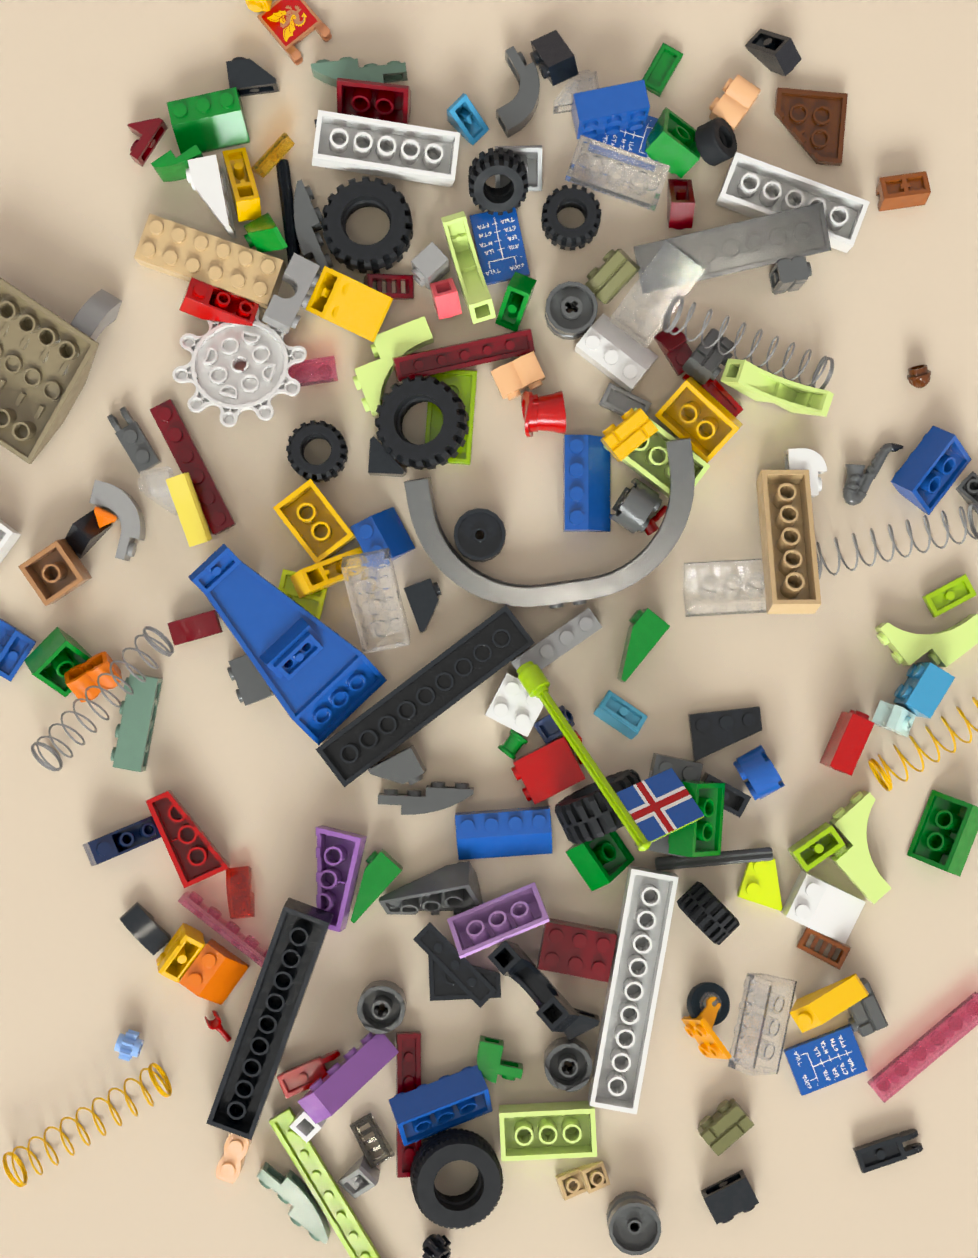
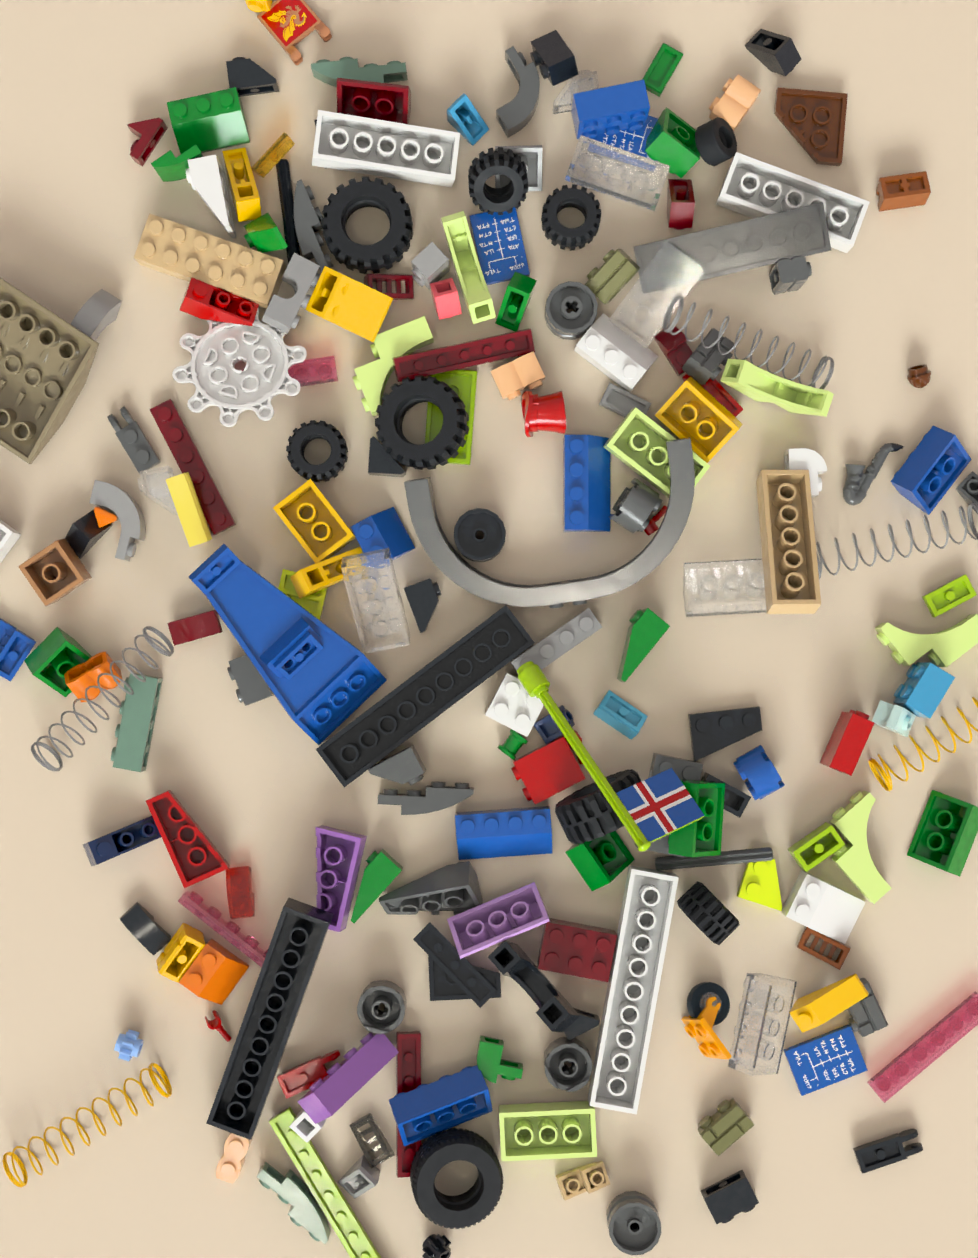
(628, 434): yellow brick -> none

